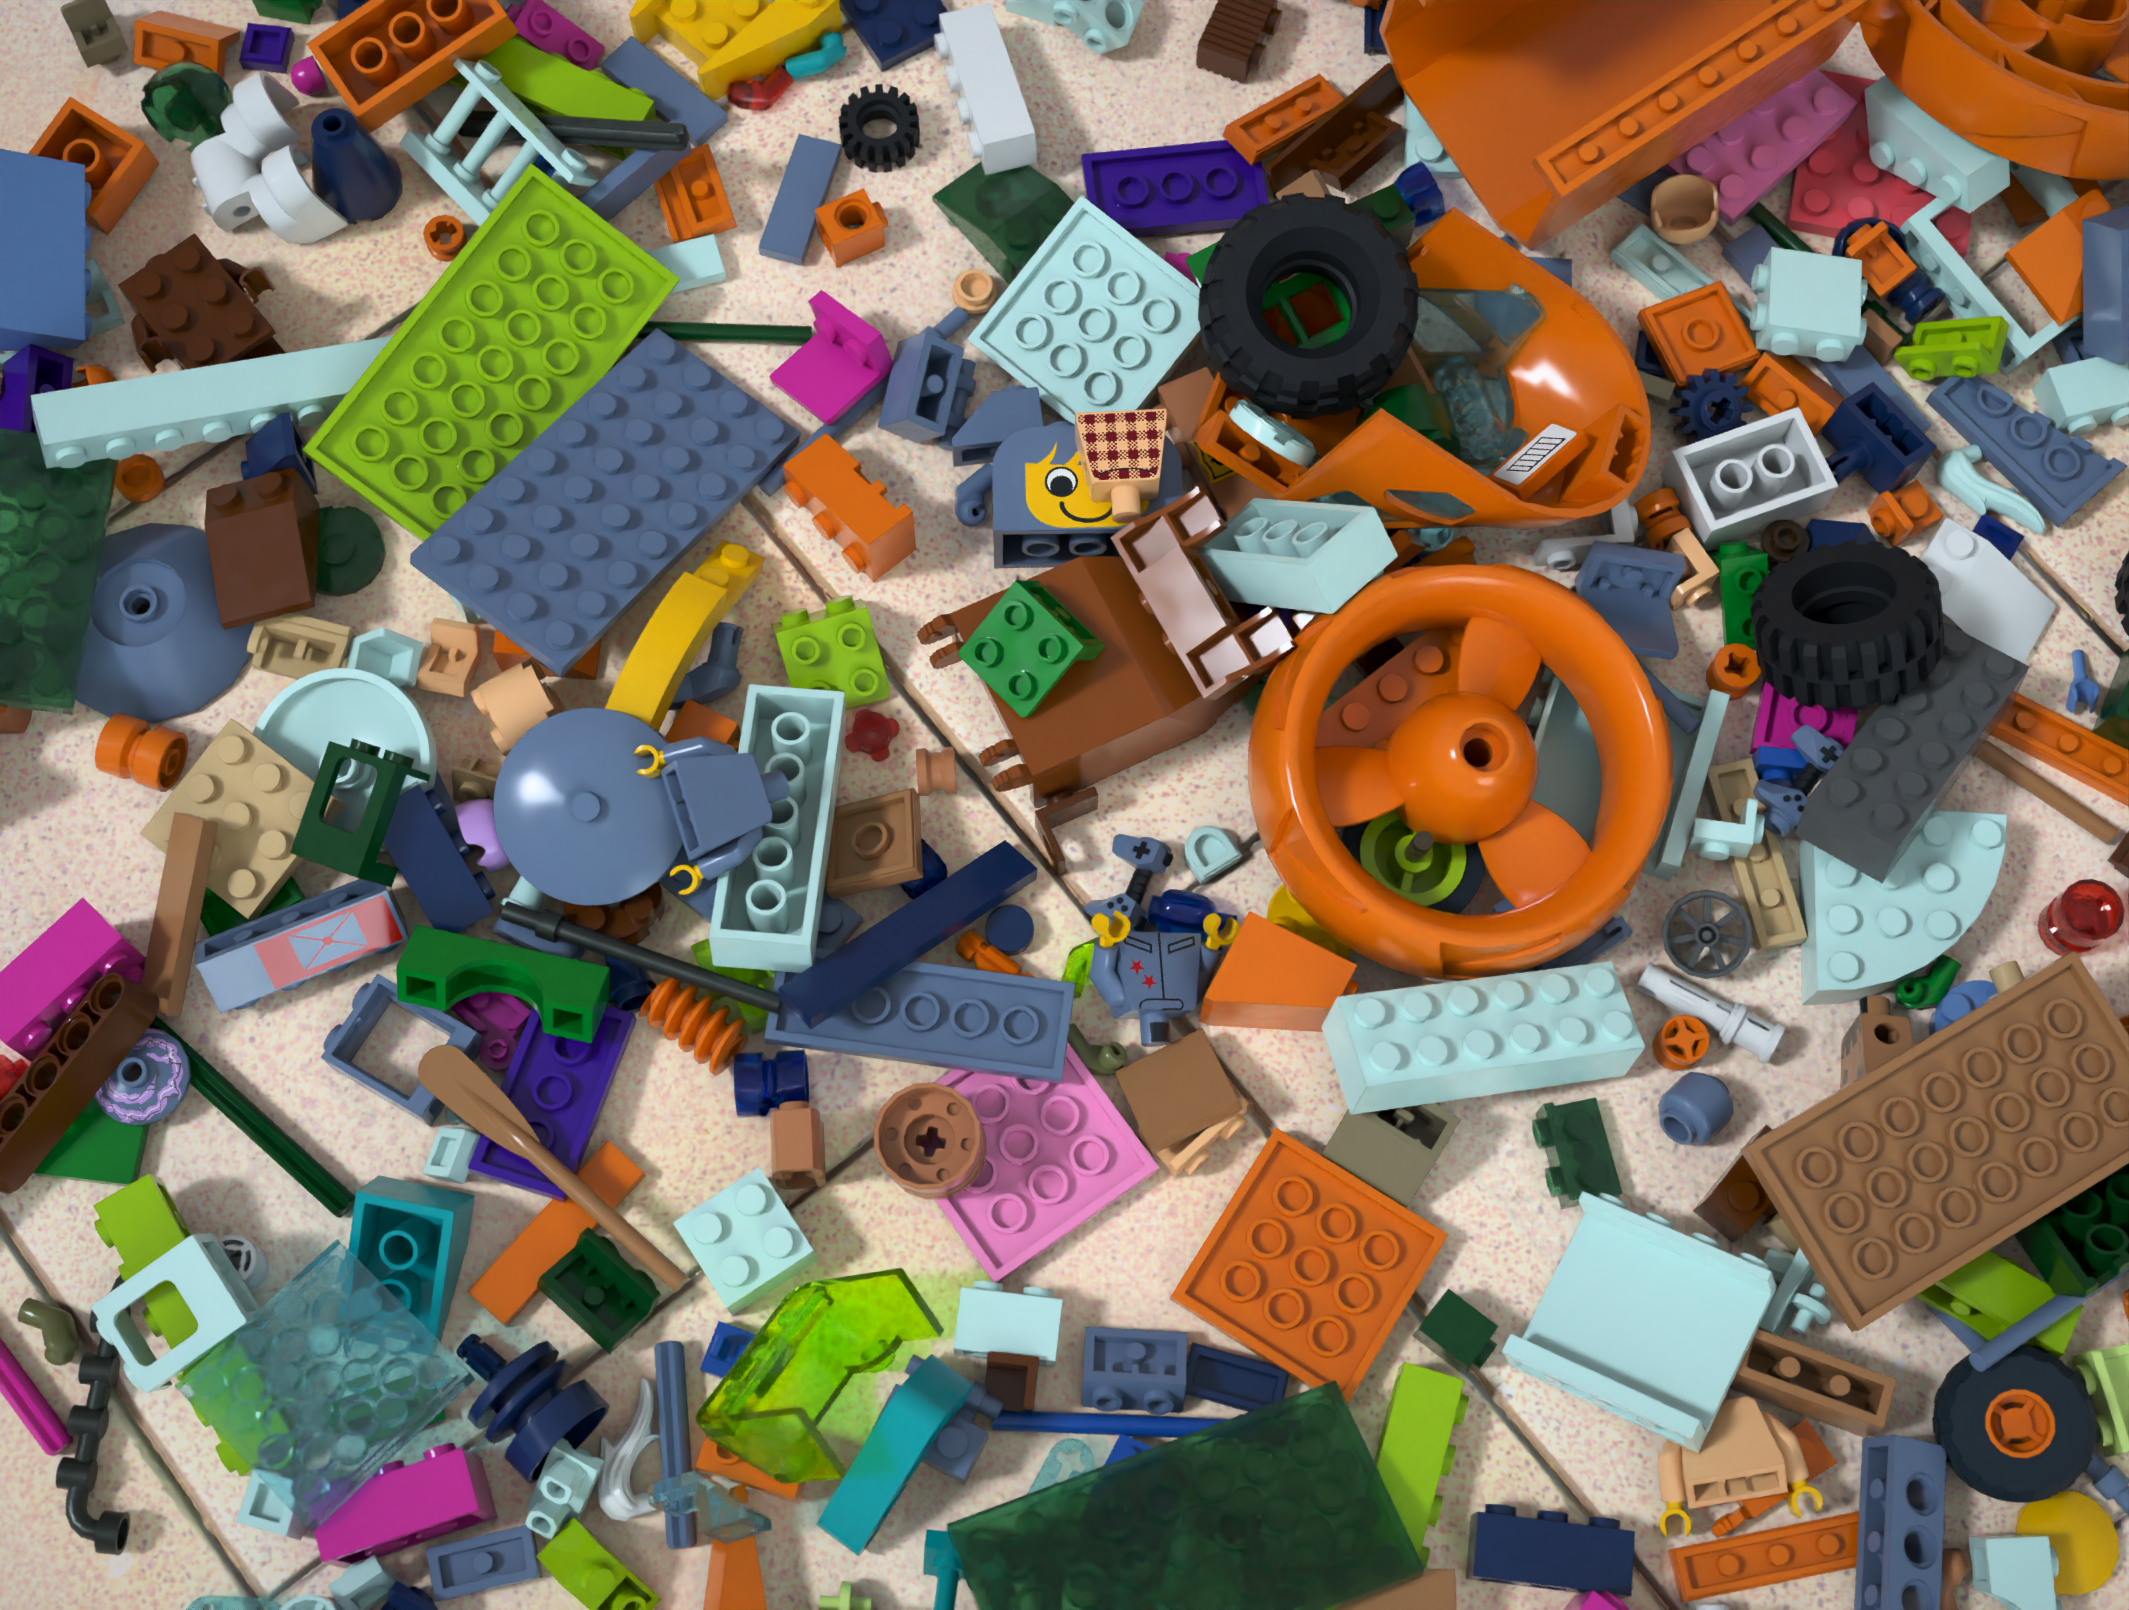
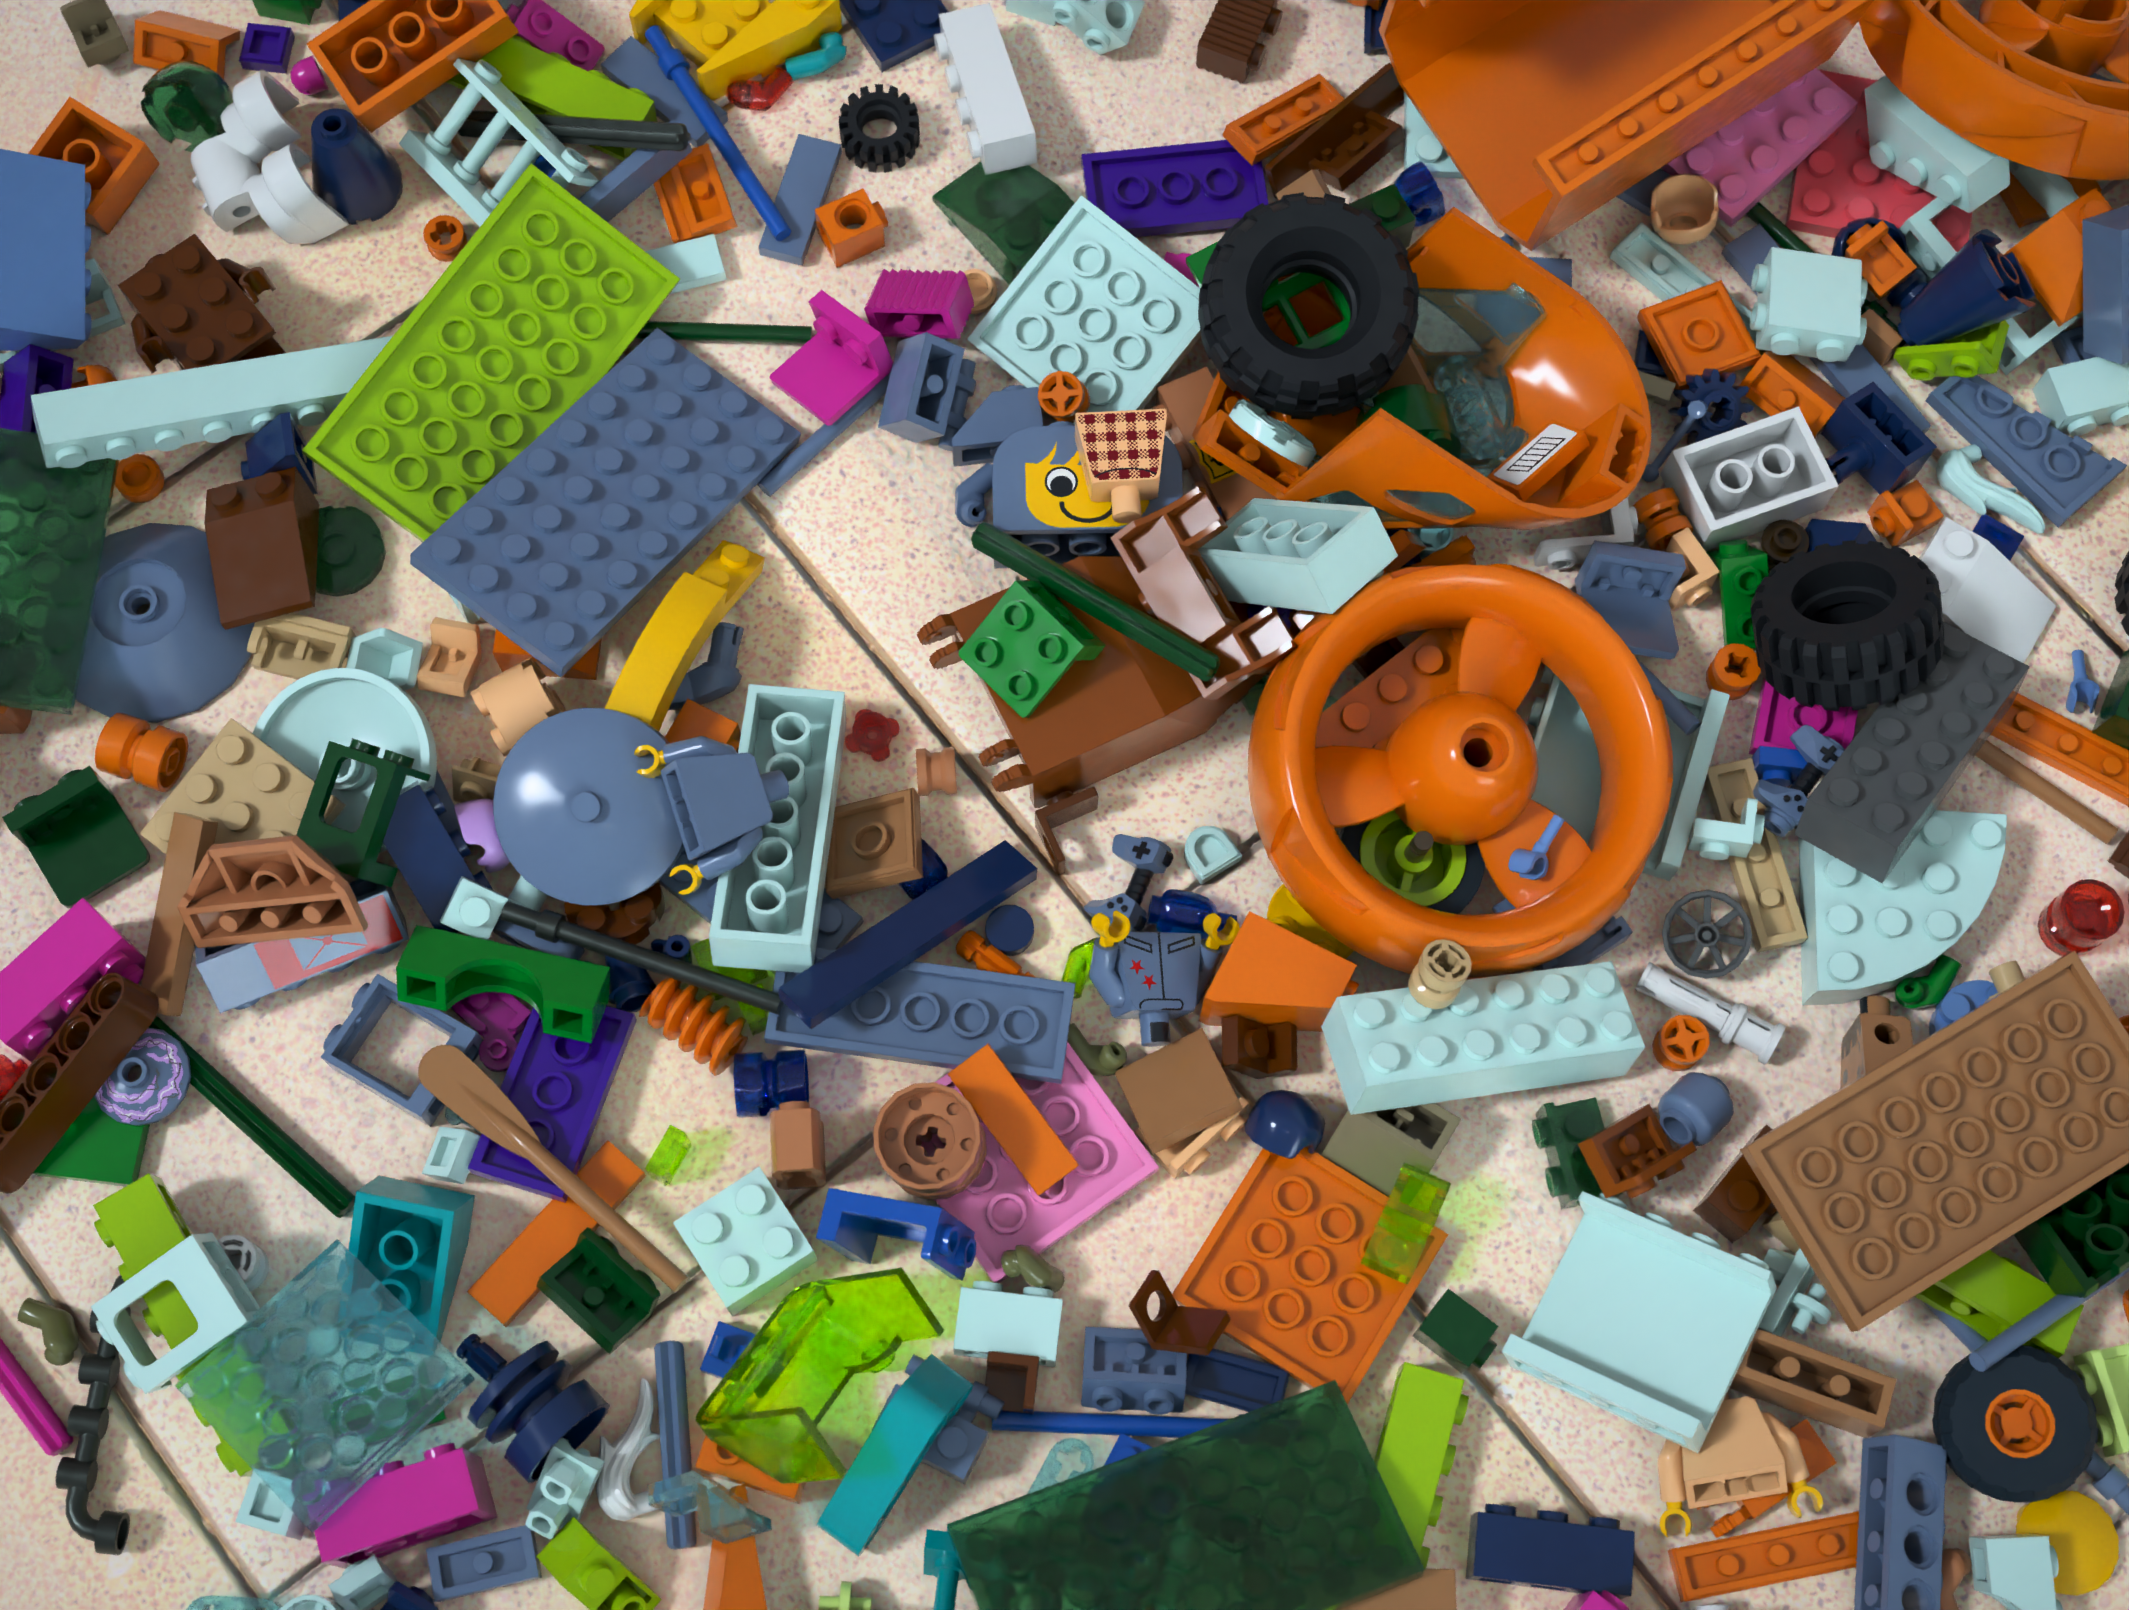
(78, 836): none -> dark green bracket
(267, 894): none -> nougat wedge
(473, 909): none -> light aqua plate
(668, 1155): none -> clear neon green tile
(676, 947): none -> dark blue arm
(677, 68): none -> blue bar
(833, 651): lime bracket -> none
(849, 507): orange wedge -> none
(855, 1220): none -> blue panel
(919, 303): none -> dark pink brick
(1013, 1119): none -> orange tile
(1032, 1267): none -> olive arm
(1057, 390): none -> orange wheel
(1096, 602): none -> dark green axle
(1176, 1326): none -> reddish brown bracket
(1258, 1048): none -> reddish brown bracket
(1285, 1123): none -> dark blue hair
(1405, 1223): none -> clear neon green brick
(1439, 974): none -> tan wheel
(1534, 863): none -> medium blue hand
(1632, 1153): none -> dark orange bracket
(1696, 410): none -> sand blue hinge
(1968, 294): none -> dark blue cone

